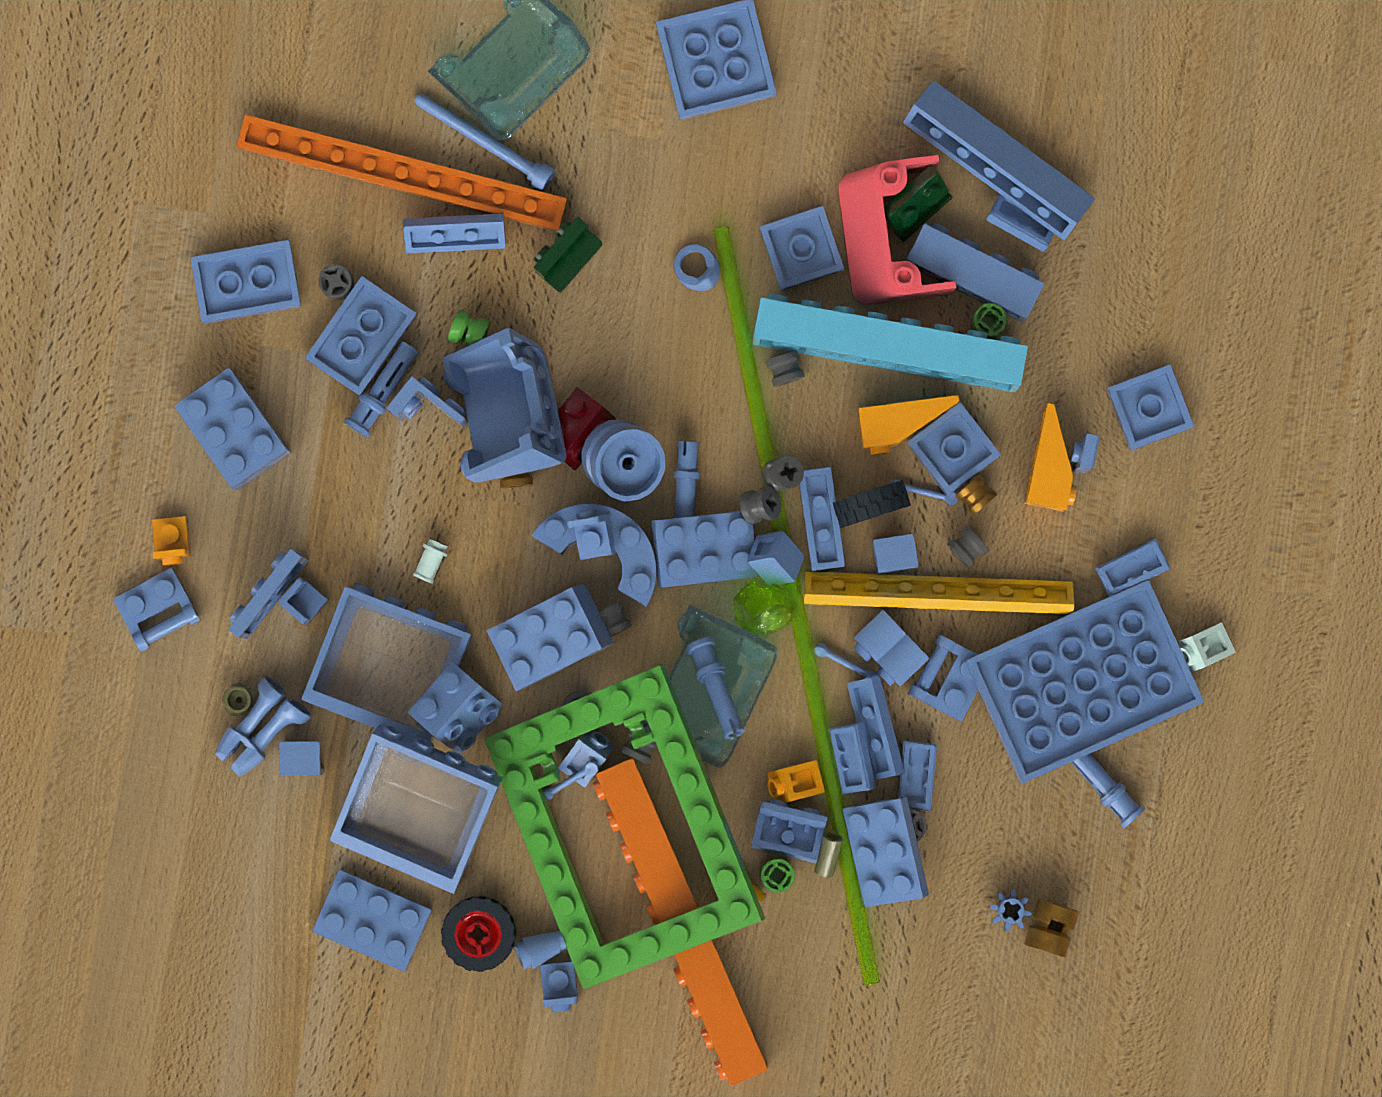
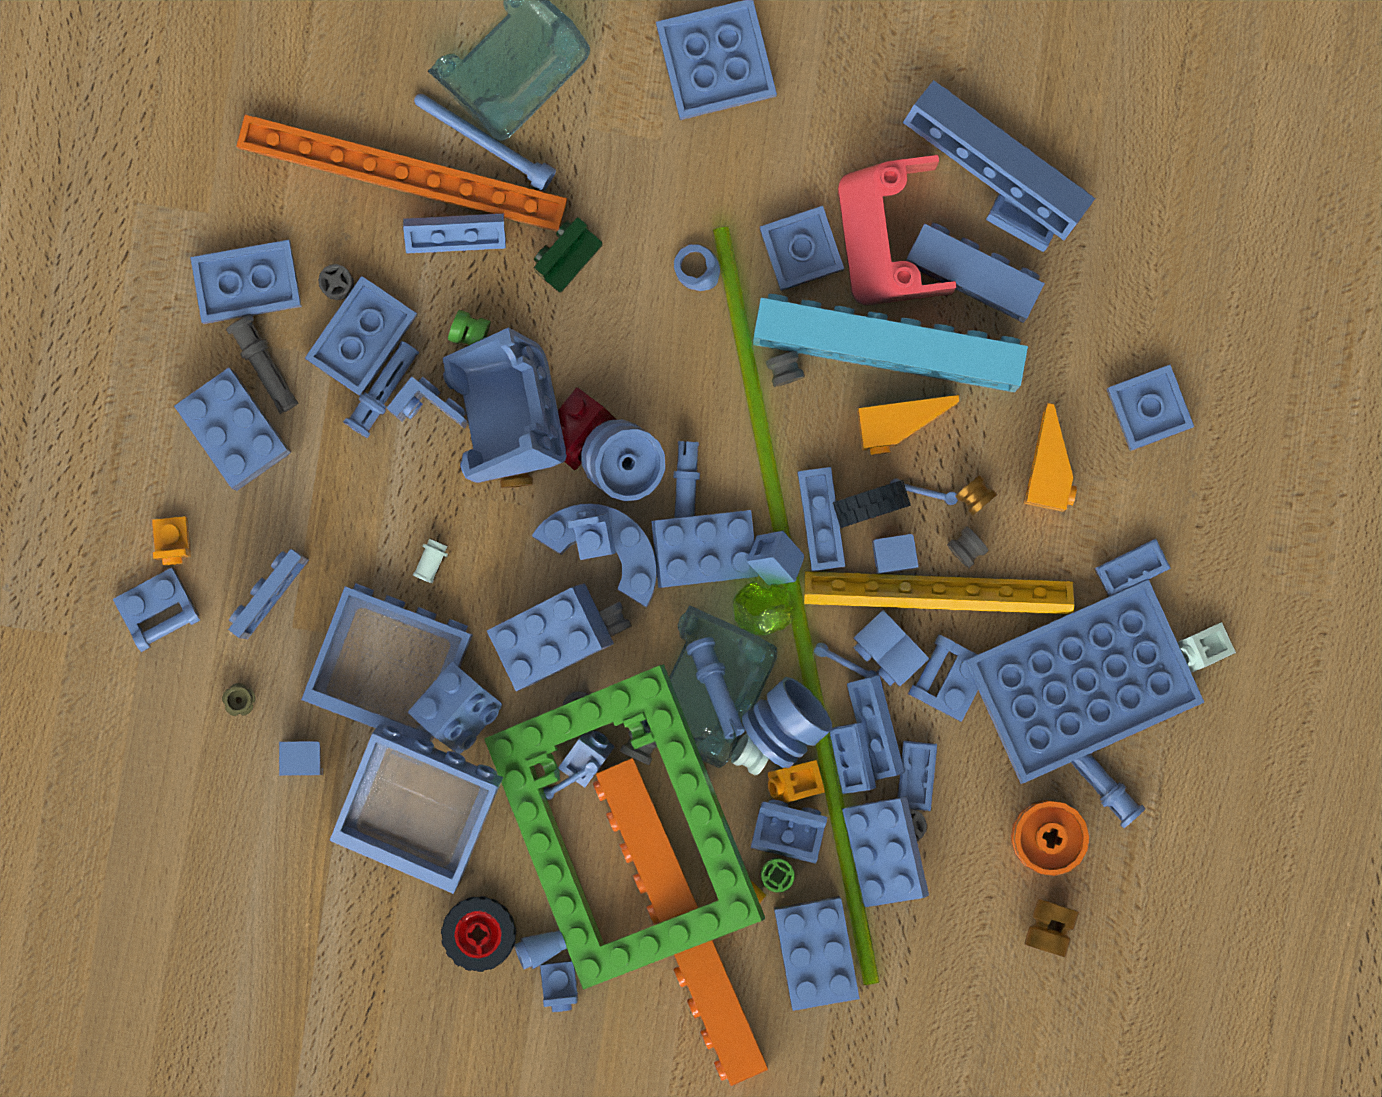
(255, 350): none -> dark grey pin
(289, 712): medium blue piece -> none
(303, 601): medium blue panel -> none
(372, 920): medium blue plate -> none
(748, 755): none -> light aqua wheel
(760, 505): dark grey wheel -> none
(775, 476): dark grey wheel -> none
(787, 722): none -> medium blue wheel
(816, 953): none -> medium blue brick
(828, 854): olive piece -> none
(917, 203): dark green plate -> none
(953, 449): medium blue plate -> none
(985, 323): bright green wheel -> none
(1020, 912): medium blue gear -> none
(1069, 842): none -> orange wheel
(1084, 453): medium blue plate -> none

